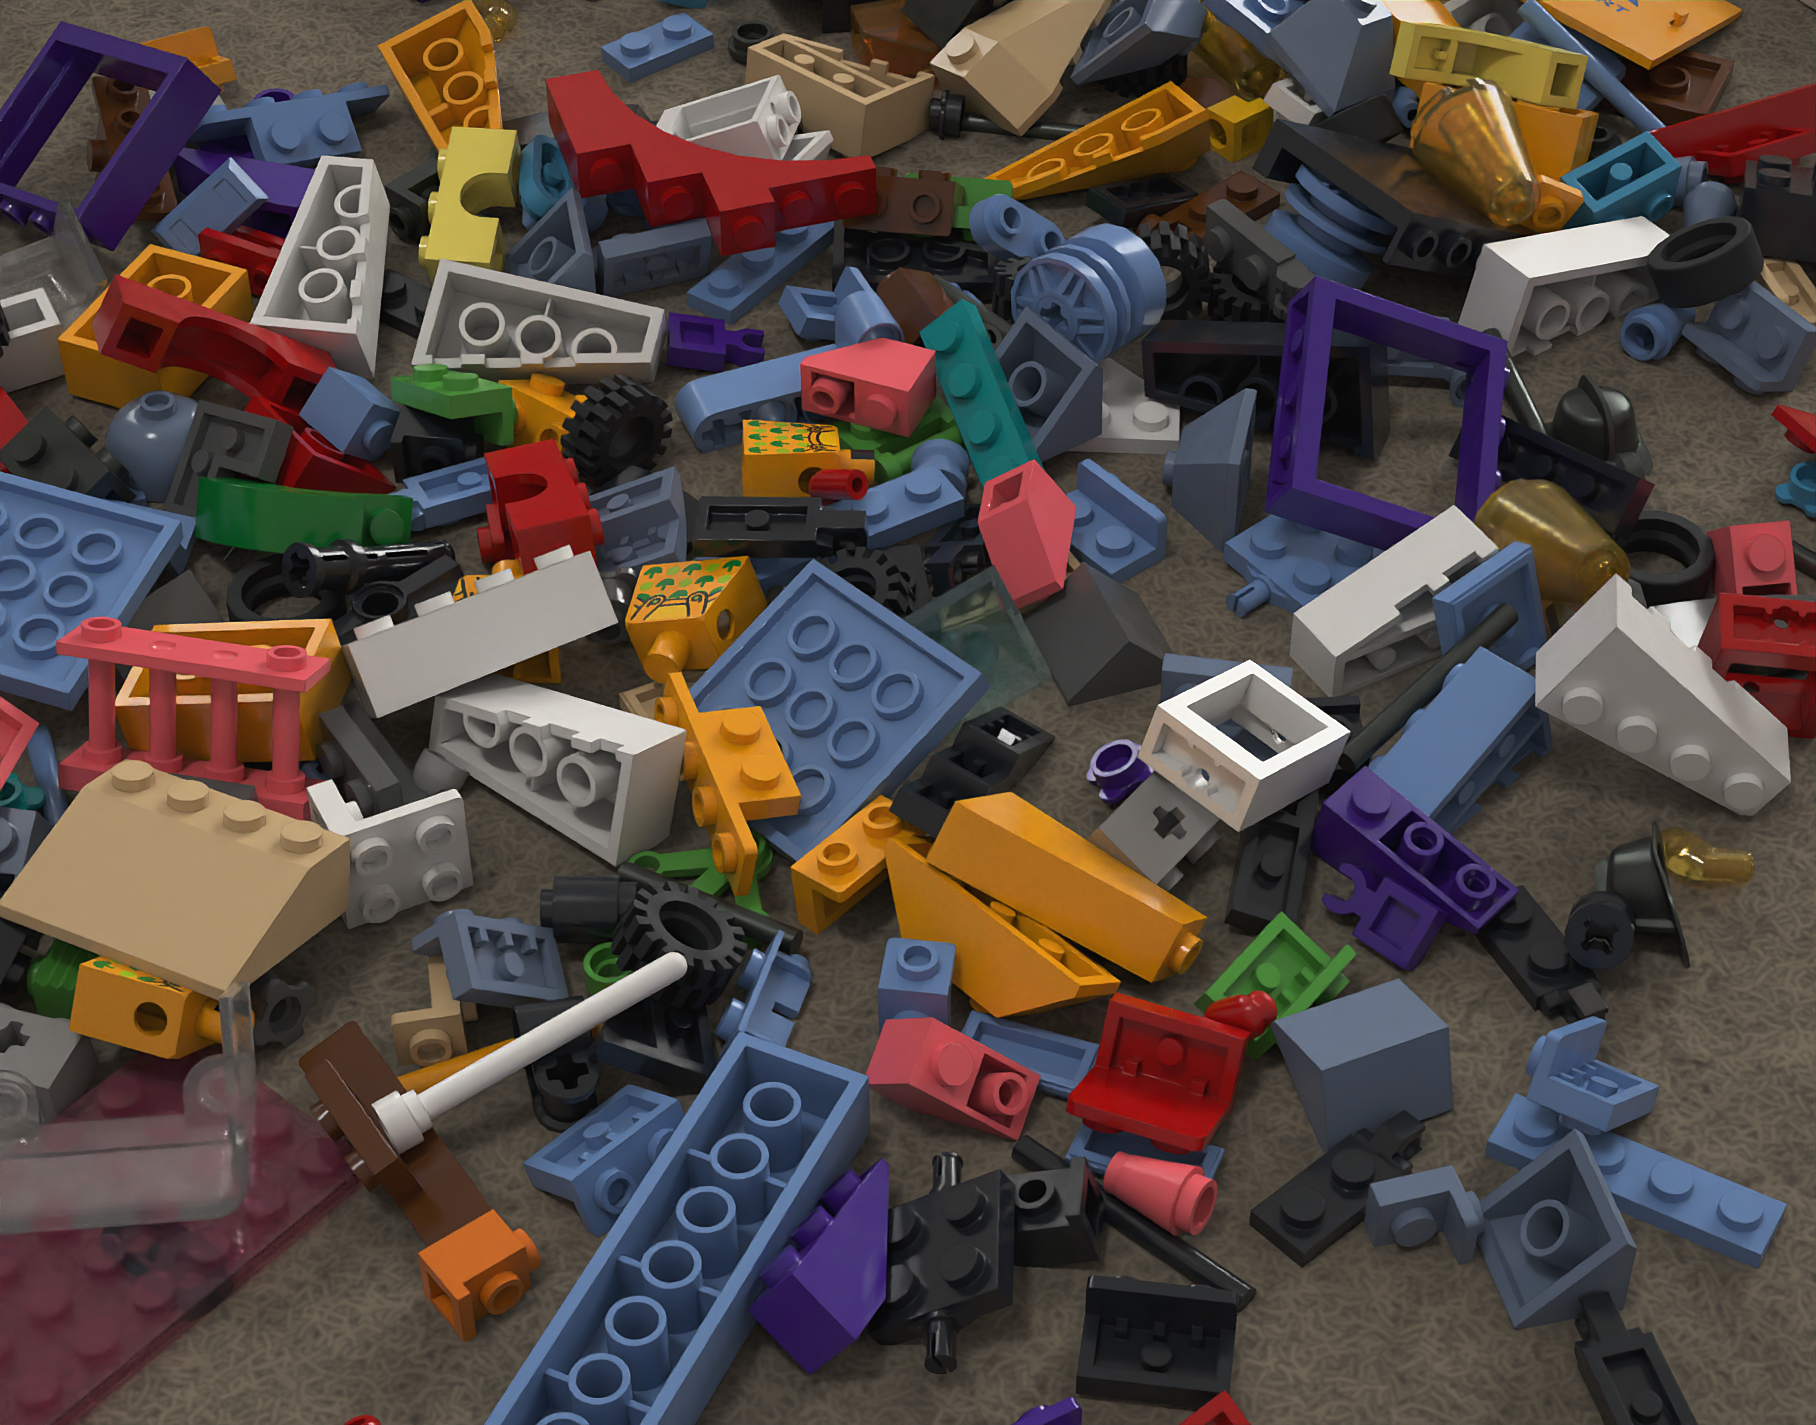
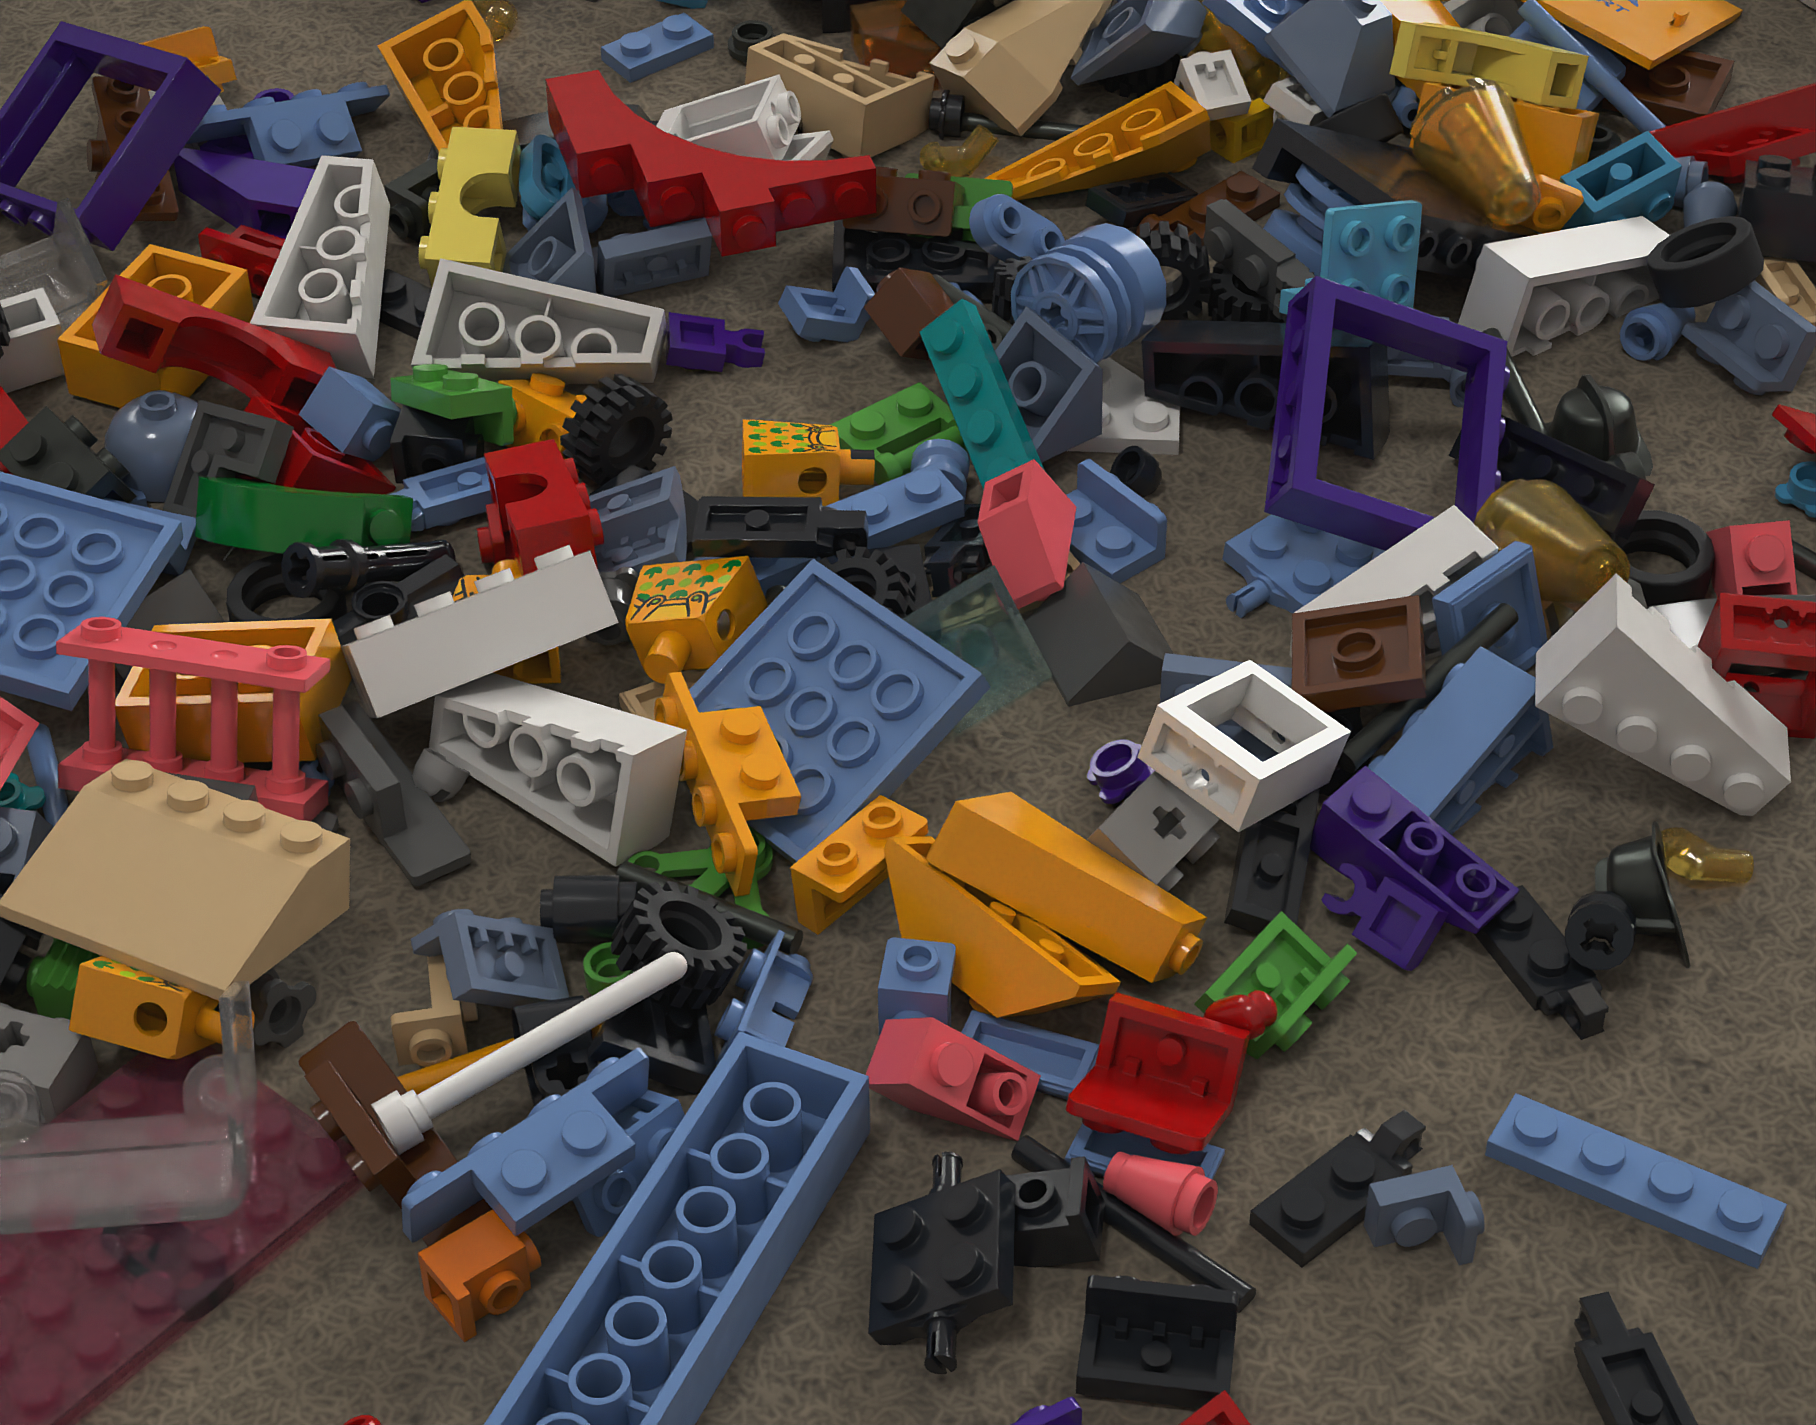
(217, 203): medium blue tile -> none
(398, 854): white bracket -> none
(541, 1161): none -> medium blue bracket
(753, 275): medium blue plate -> none
(771, 390): medium blue beam -> none
(836, 1274): dark purple slope -> none
(838, 485): red arm -> none
(871, 384): coral slope -> none
(959, 160): none -> clear yellow arm
(985, 760): black slope -> none
(1137, 470): none -> black hinge
(1214, 83): none -> white bracket
(1214, 468): sand blue slope -> none
(1359, 654): none -> reddish brown plate
(1367, 1061): sand blue slope -> none
(1370, 250): none -> medium azure bracket
(1556, 1237): sand blue slope -> none
(1581, 1088): medium blue bracket -> none

